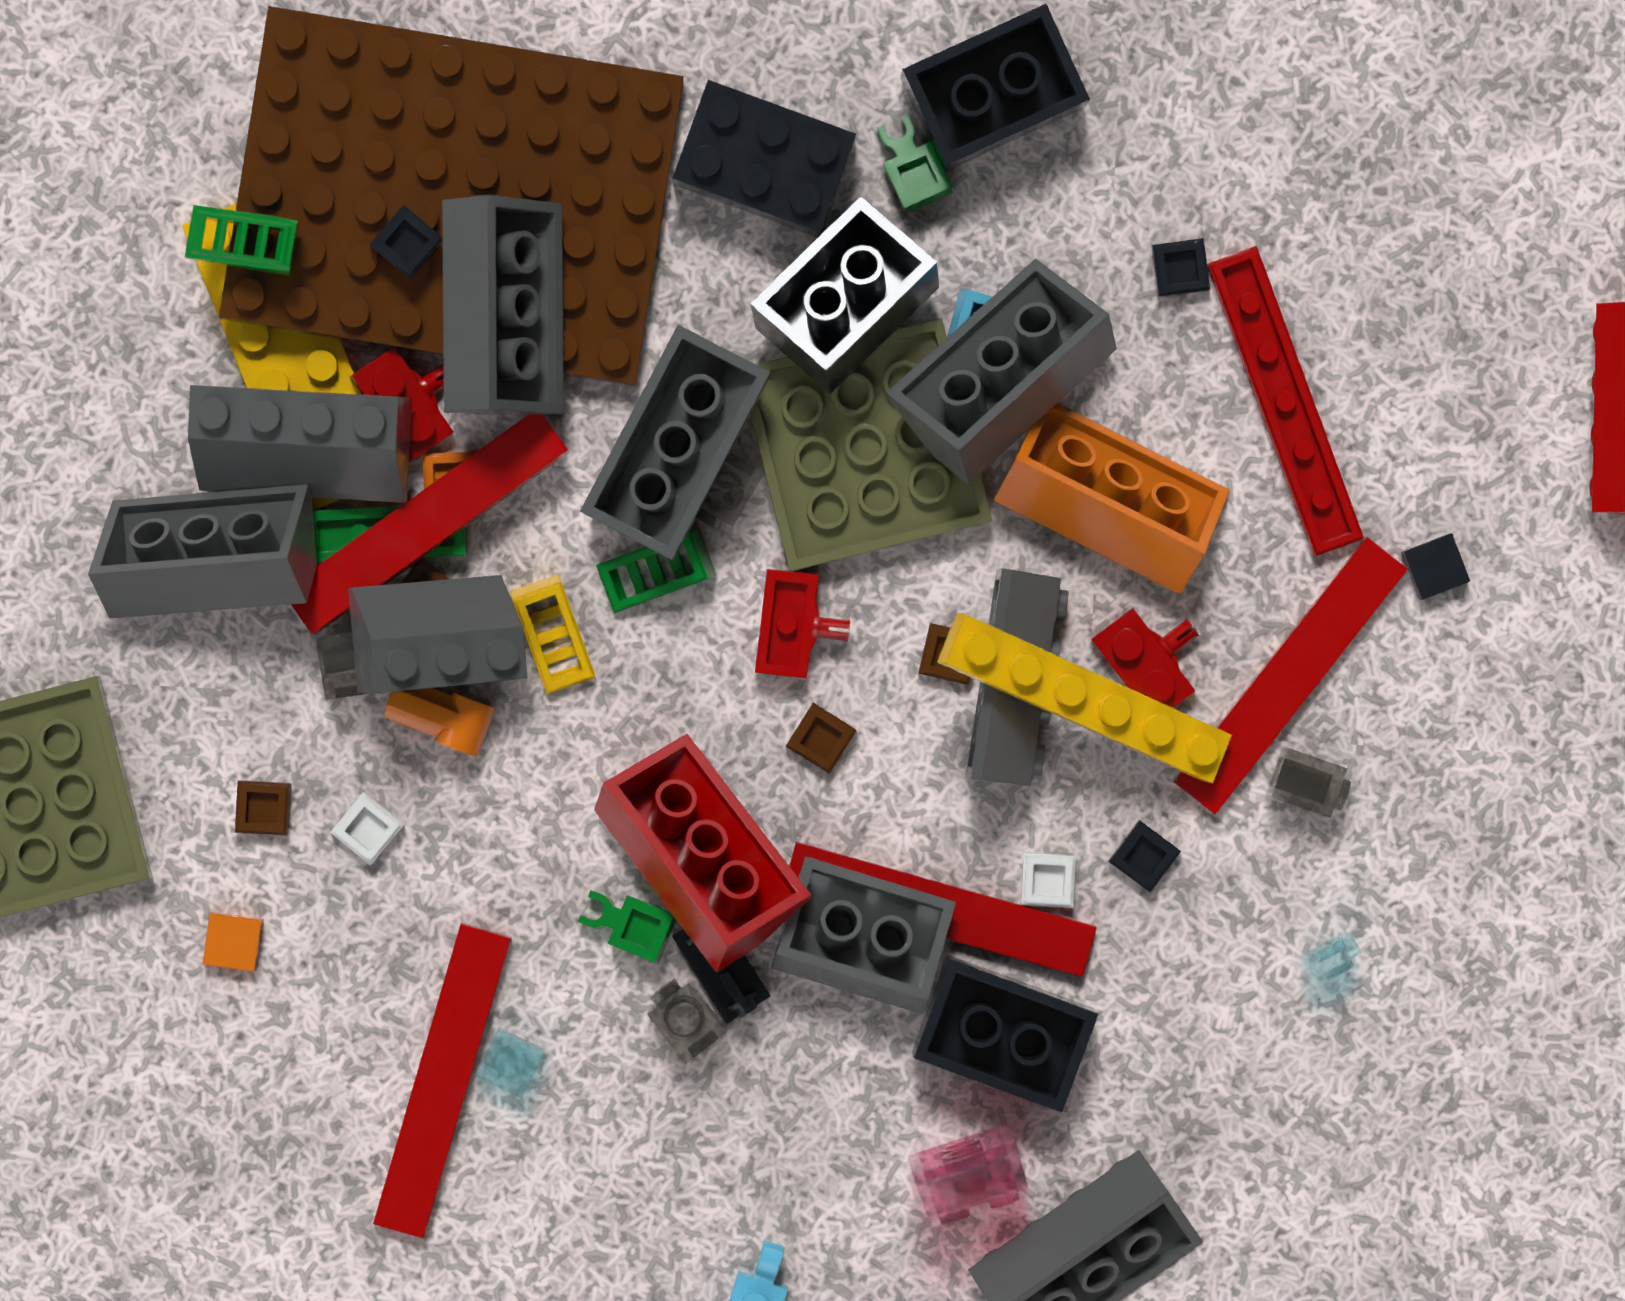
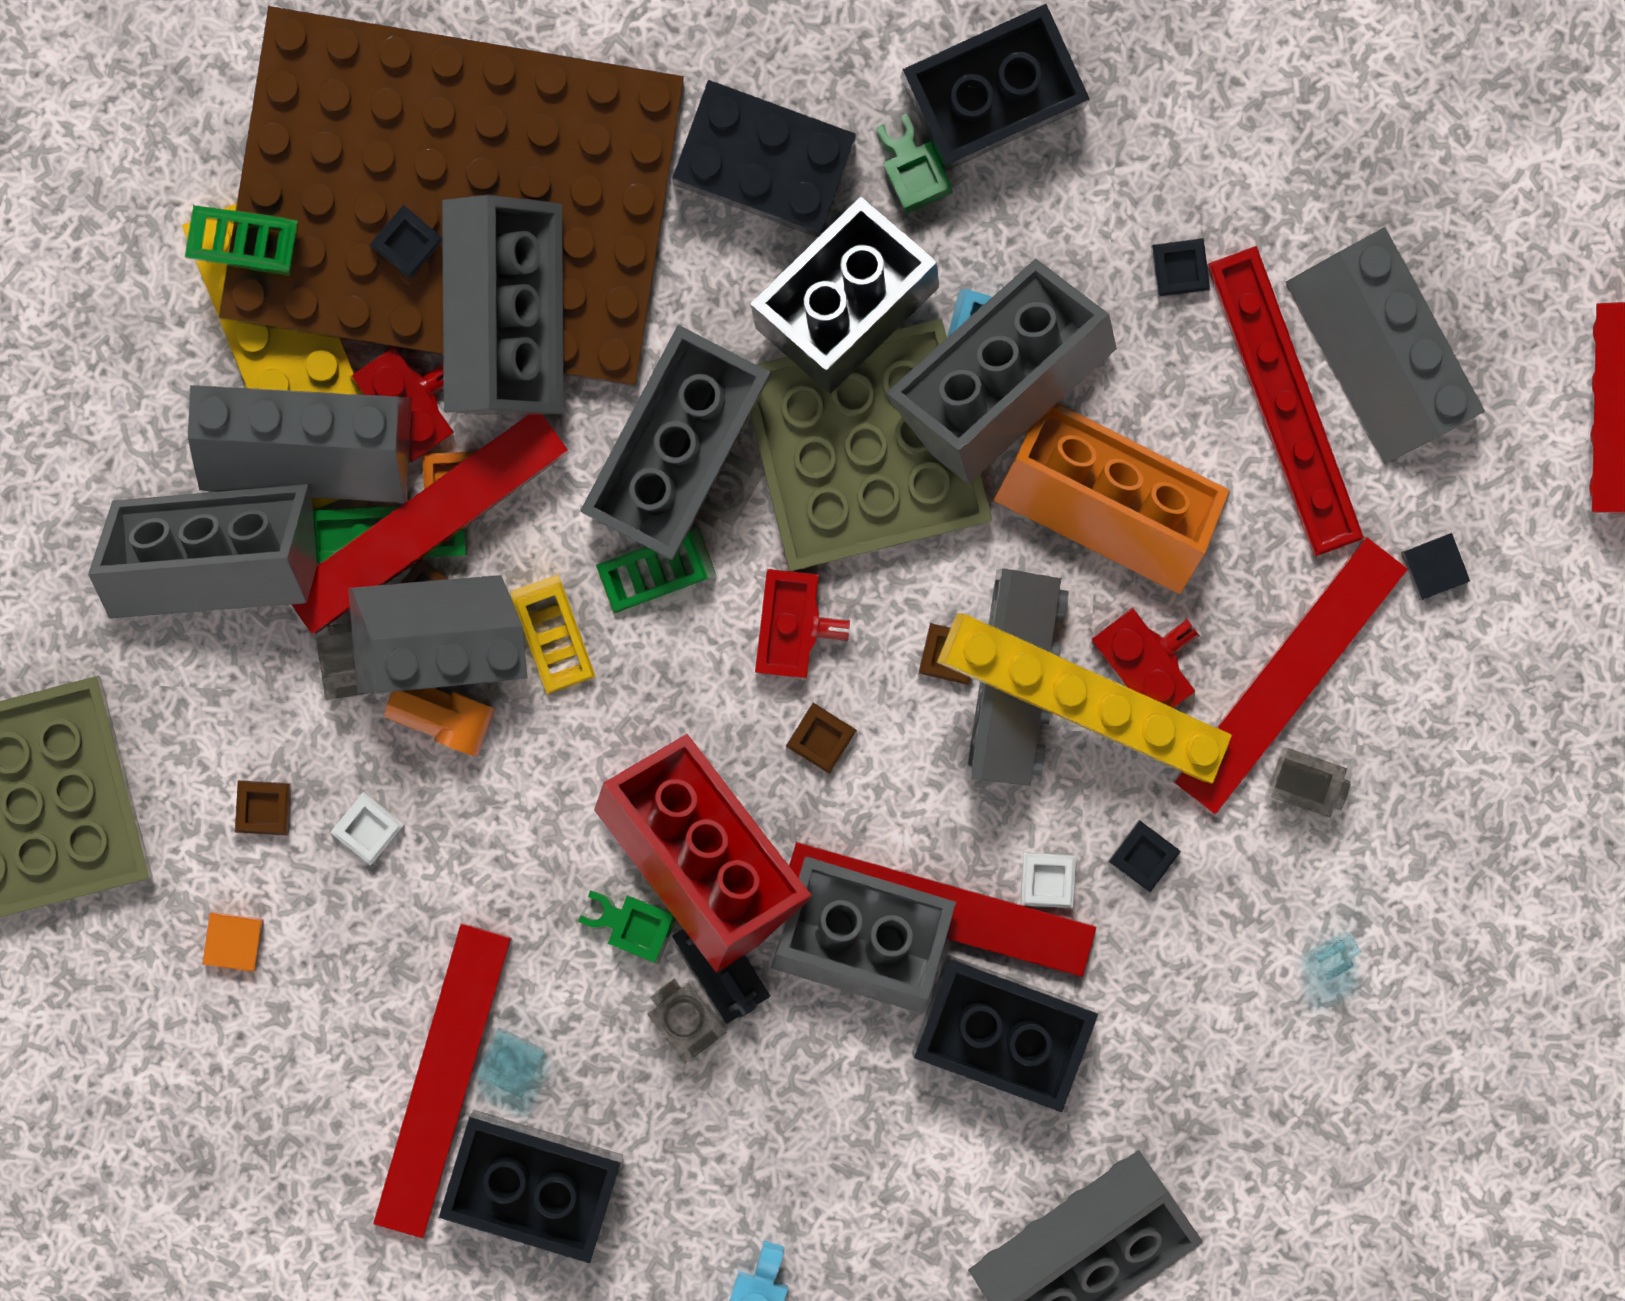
(530, 1186): none -> black brick
(968, 1174): clear pink slope -> none
(1385, 346): none -> dark grey slope

